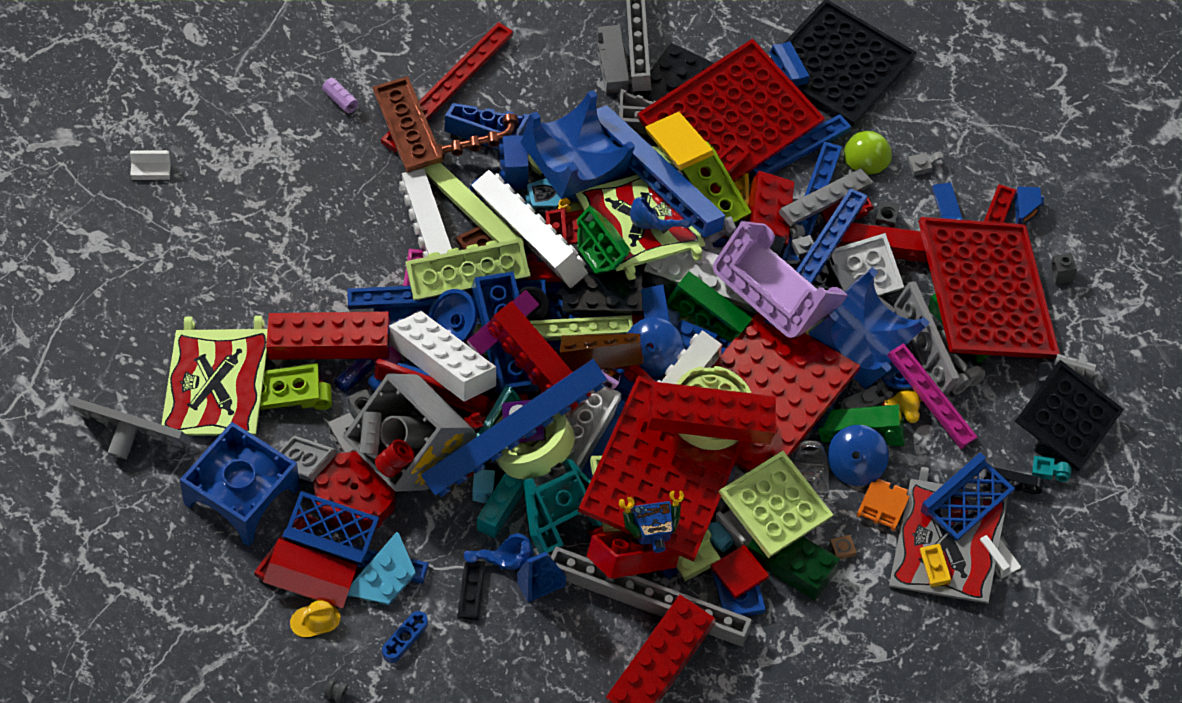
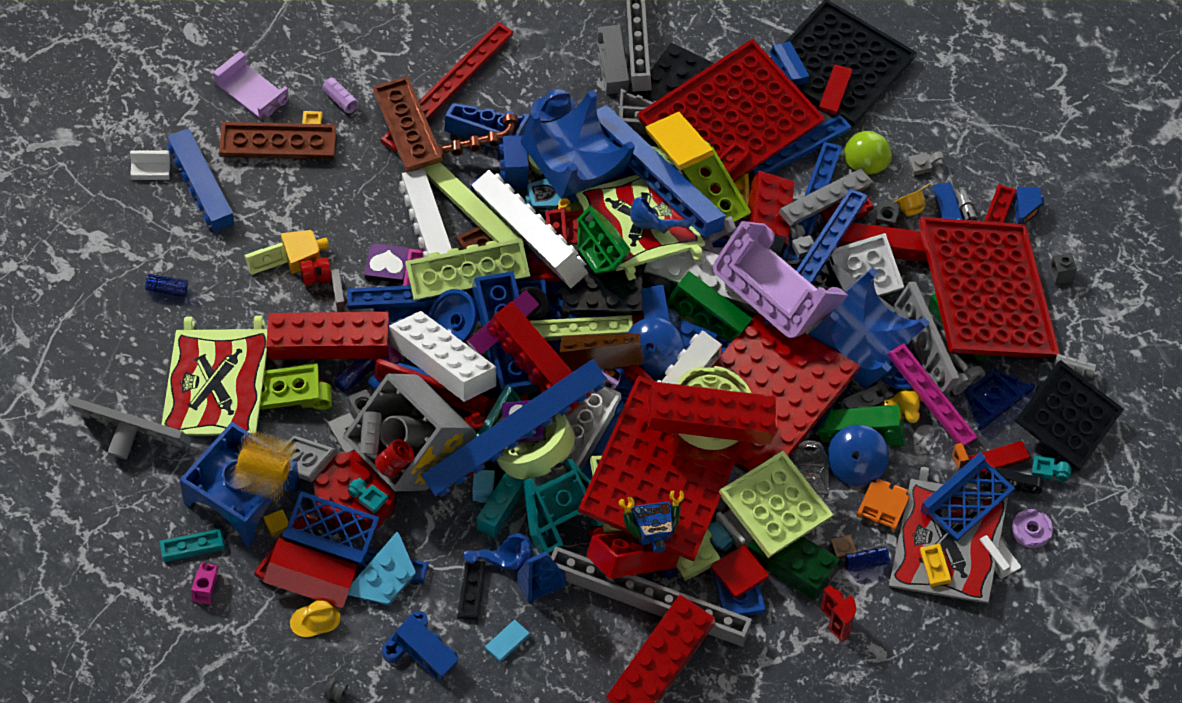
(166, 285): none -> clear blue axle
(192, 545): none -> teal tile
(200, 180): none -> brick
(204, 583): none -> dark pink leg
(249, 87): none -> lavender panel
(263, 466): none -> yellow piece
(266, 258): none -> yellowish green plate
(276, 522): none -> yellow tile
(278, 140): none -> copper plate
(302, 247): none -> yellow torso
(309, 274): none -> red wheel
(312, 117): none -> yellow tile
(340, 297): none -> light grey plate
(370, 498): none -> teal plate
(386, 263): none -> tile
(426, 648): none -> blue brick
(507, 641): none -> medium azure tile
(553, 105): none -> blue piece
(835, 89): none -> red tile
(839, 611): none -> red brick
(867, 559): none -> clear blue axle
(912, 203): none -> yellow piece
(960, 456): none -> orange tile
(965, 204): none -> light grey pin
(995, 395): none -> clear blue wing
(1005, 456): none -> red tile
(1032, 539): none -> lavender tile

